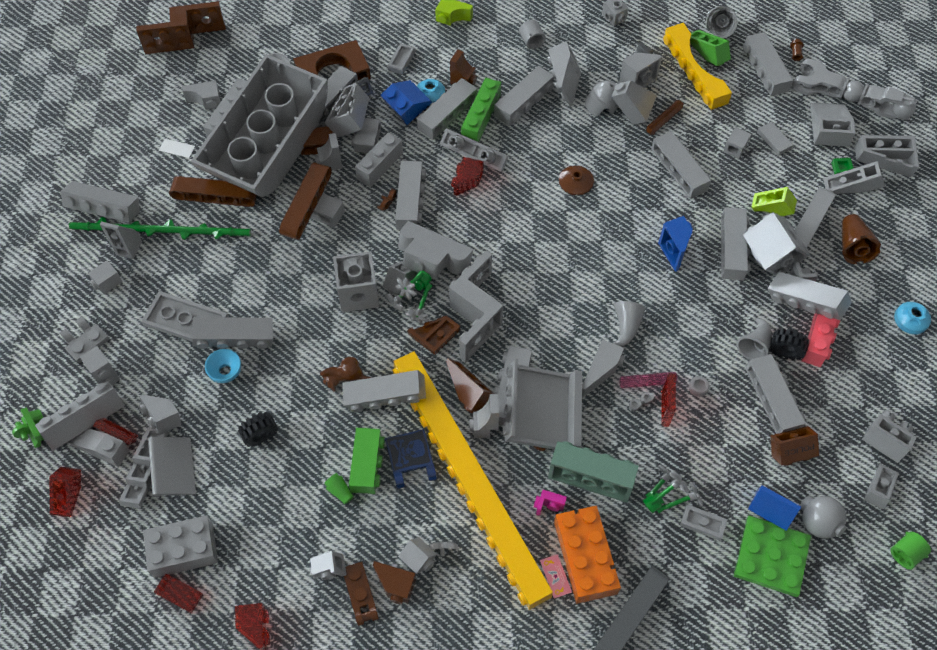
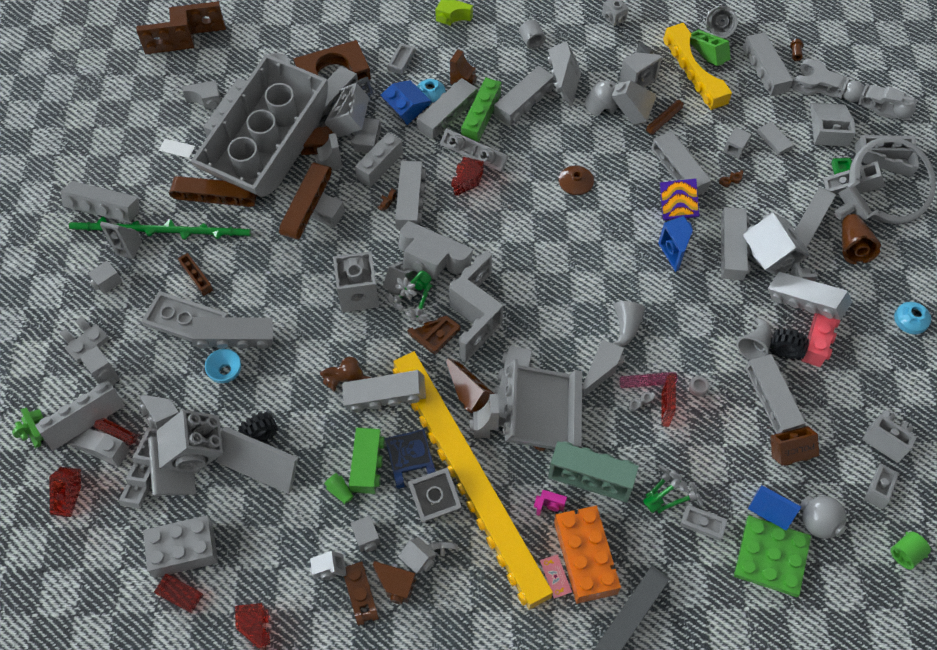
(189, 441): none -> light grey brick
(195, 274): none -> reddish brown piece
(257, 460): none -> light grey tile
(365, 534): none -> light grey brick
(434, 495): none -> light grey brick
(679, 199): none -> slope
(734, 177): none -> reddish brown piece
(778, 201): lime arch -> none
(856, 204): none -> light grey brick

